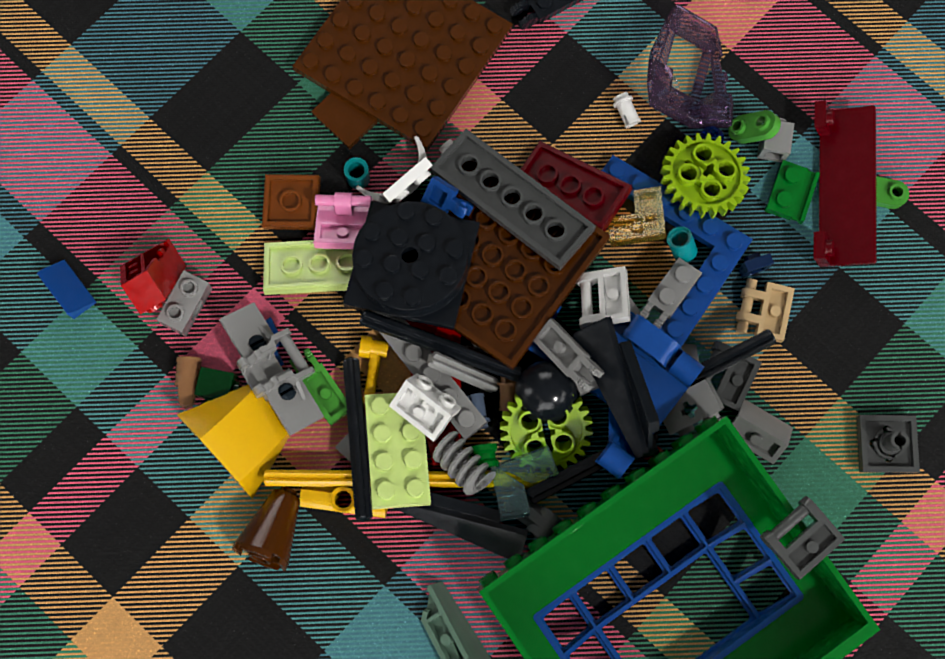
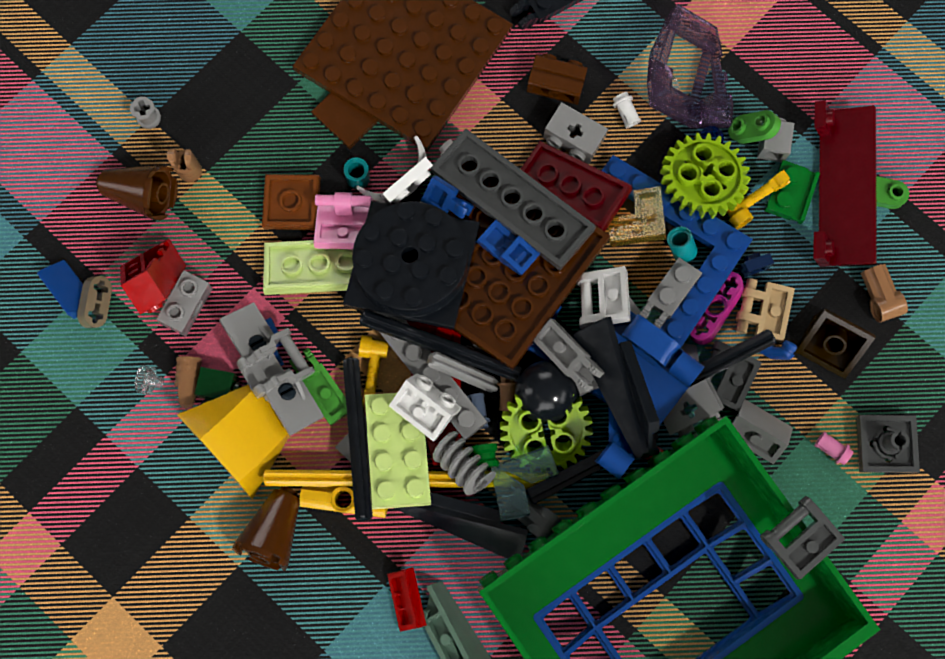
(94, 302): none -> dark tan beam
(141, 189): none -> reddish brown cone
(145, 112): none -> light grey bush
(147, 380): none -> clear tile
(186, 160): none -> medium nougat hinge
(406, 599): none -> red plate
(507, 248): none -> blue slope
(557, 78): none -> reddish brown brick
(569, 121): none -> light grey brick
(713, 328): none -> dark pink beam
(741, 215): none -> yellow brick
(784, 353): none -> blue arm
(834, 342): none -> dark brown slope
(834, 448): none -> bright pink pin
(885, 300): none -> medium nougat piece

